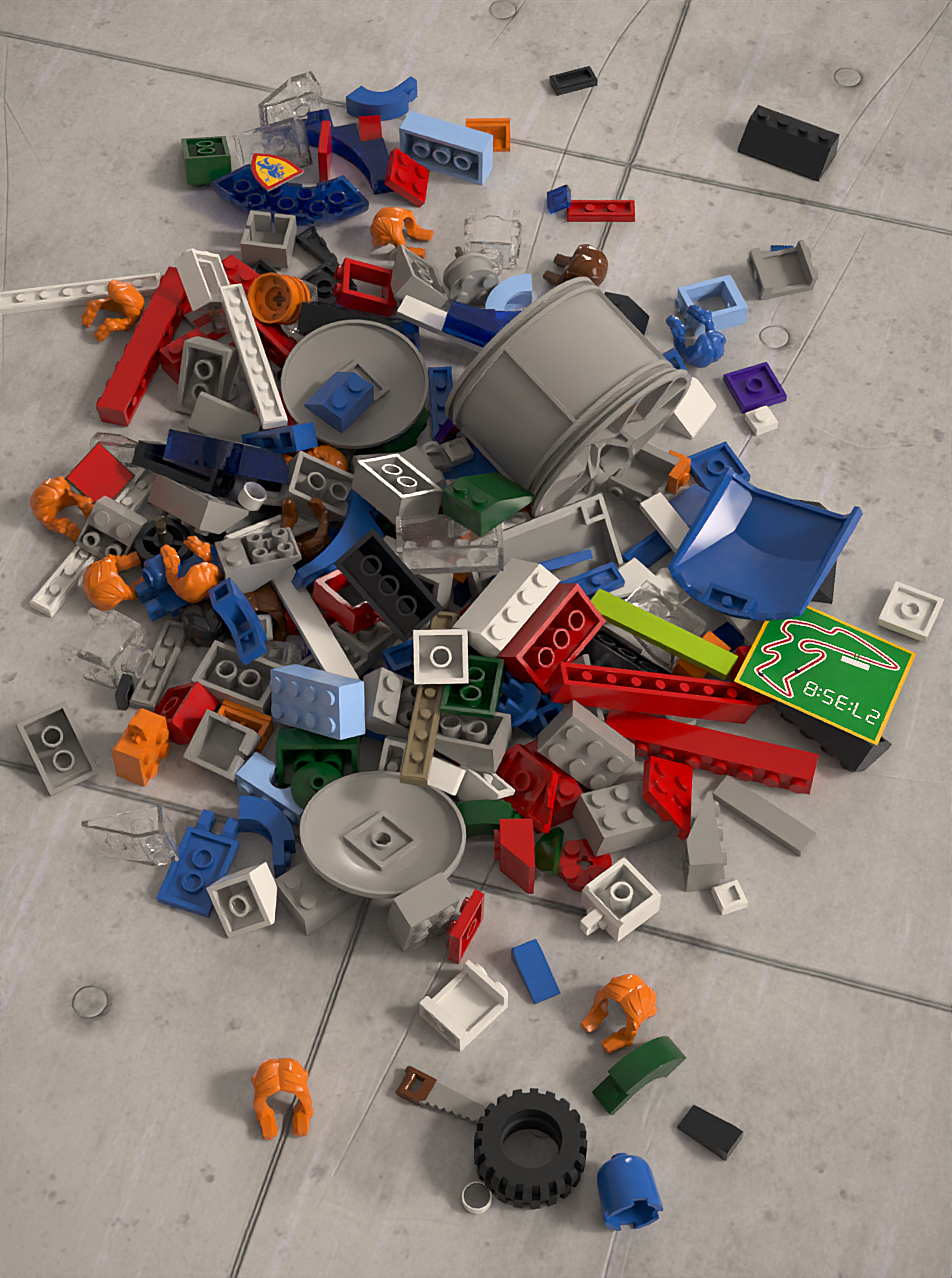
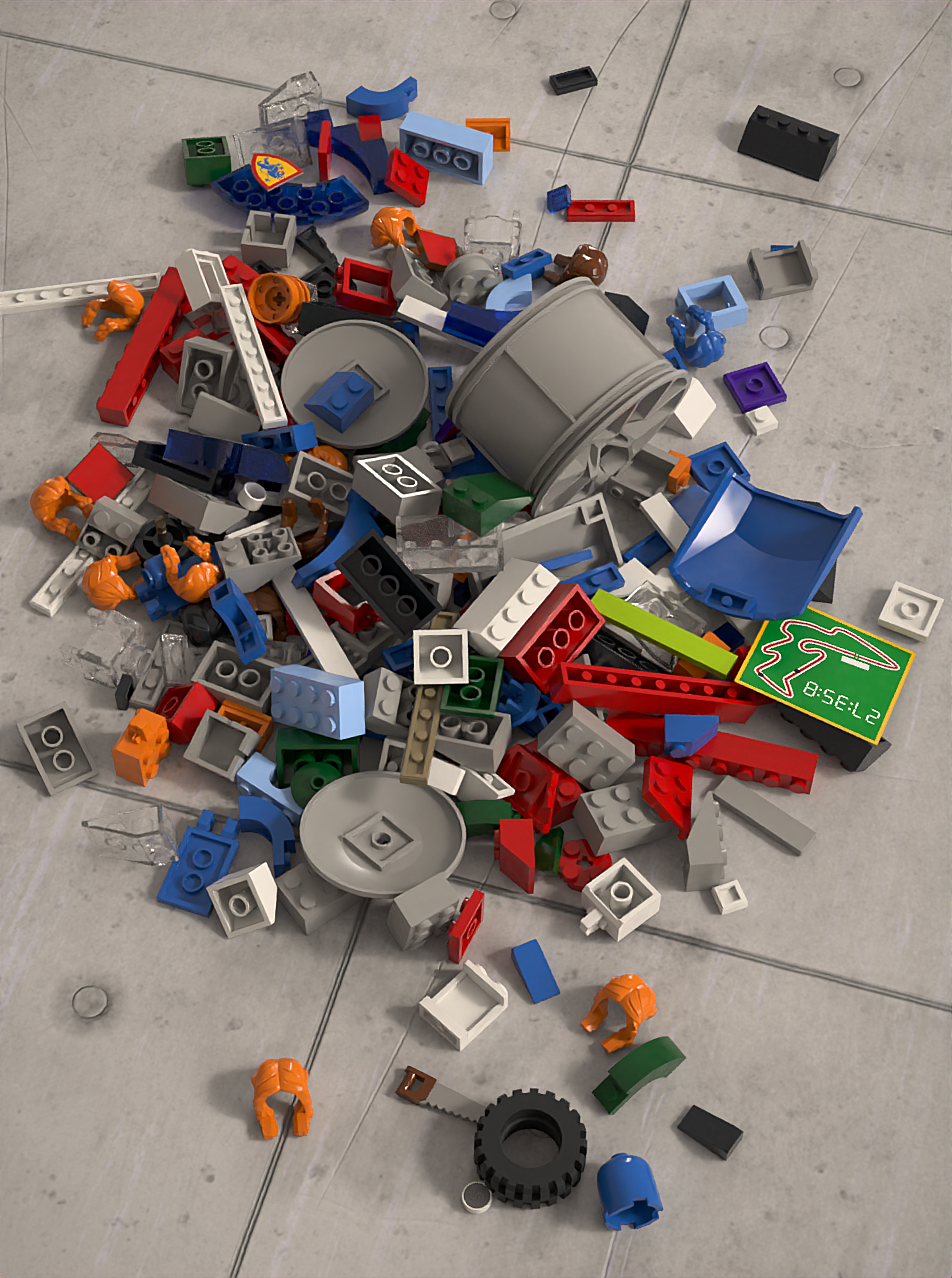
(178, 659): none -> clear hinge
(435, 249): none -> red tile
(529, 263): none -> blue panel
(687, 733): none -> blue slope

